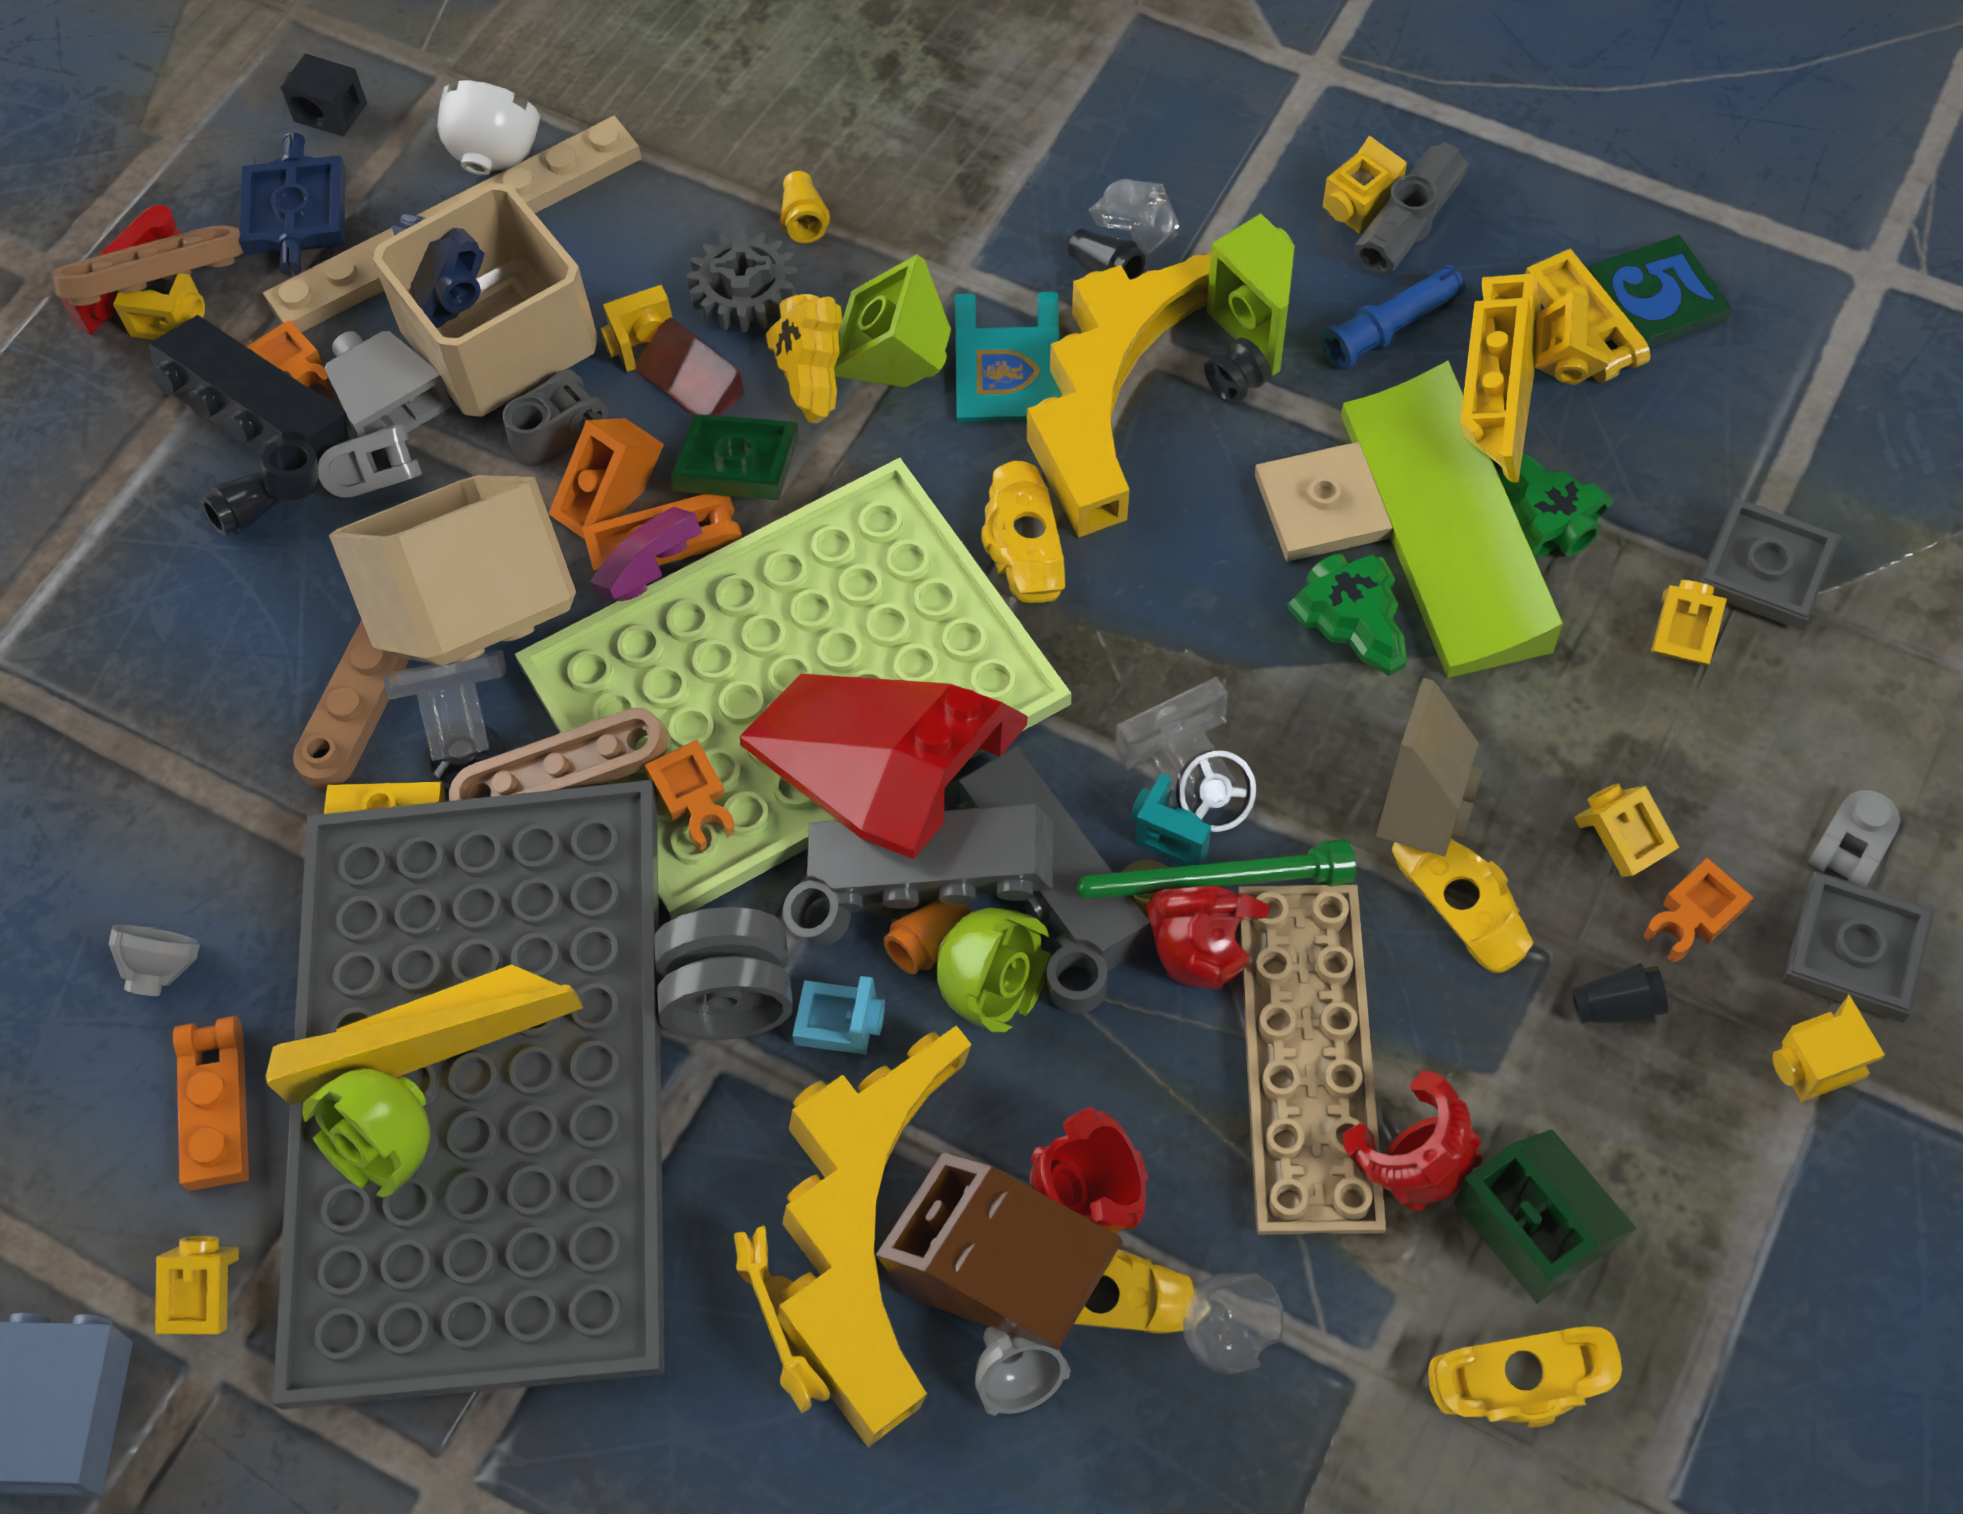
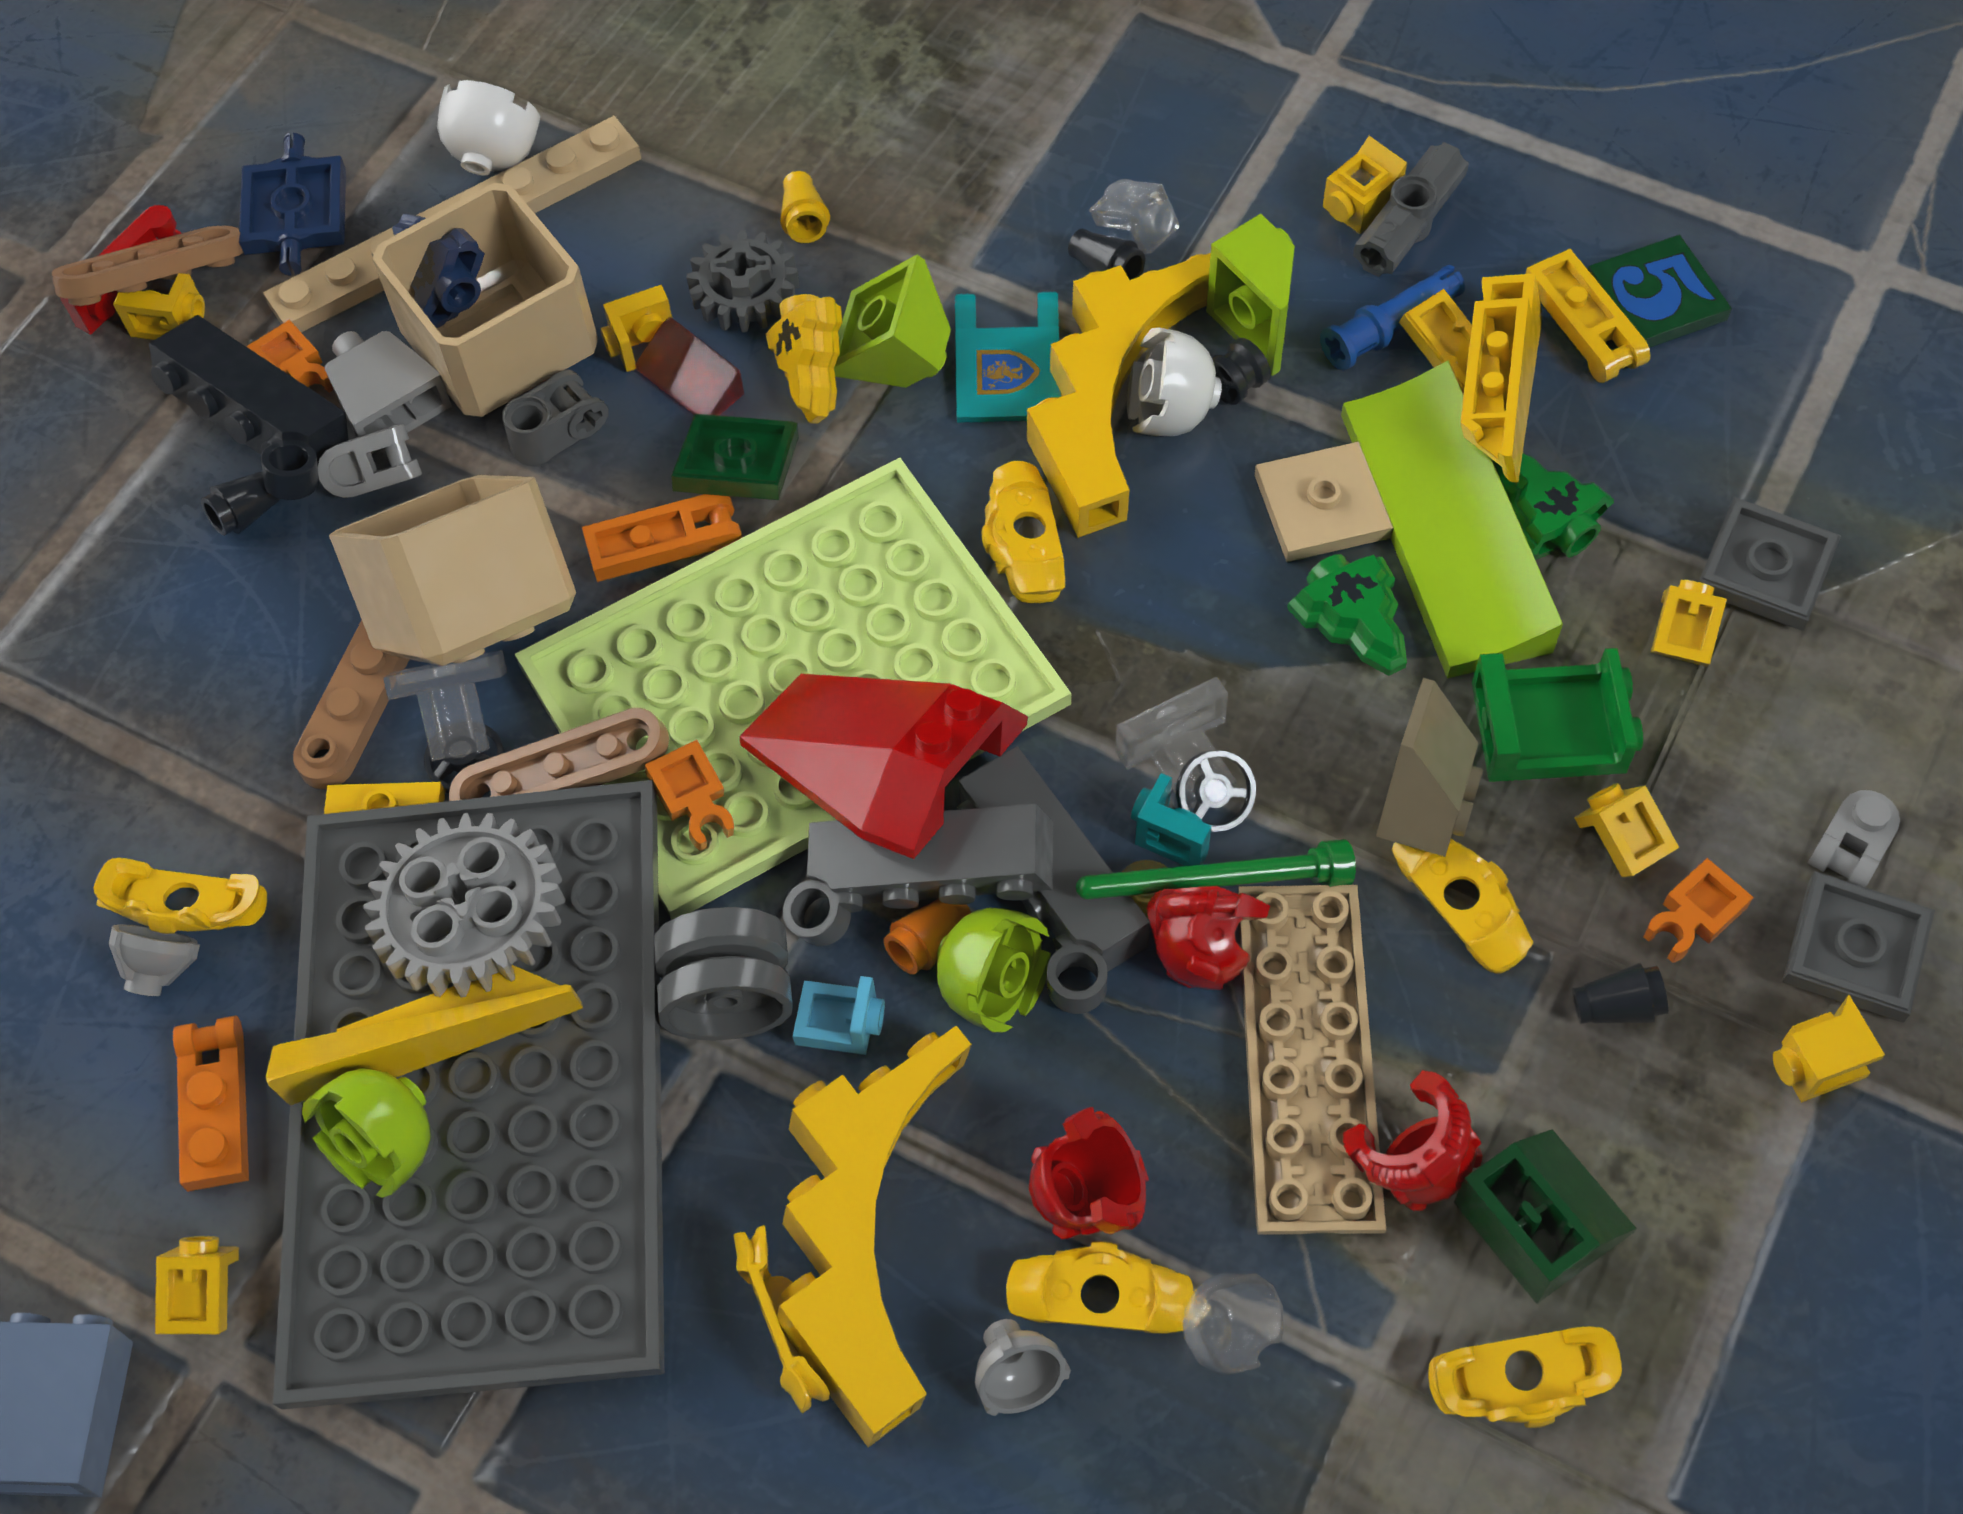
(141, 895): none -> yellow piece
(323, 94): black brick -> none
(464, 904): none -> light grey gear
(604, 473): orange slope -> none
(634, 561): magenta slope -> none
(997, 1252): reddish brown slope -> none
(1172, 385): none -> white cylinder
(1440, 333): none -> yellow plate
(1555, 719): none -> green panel
(1562, 341): yellow bracket -> none

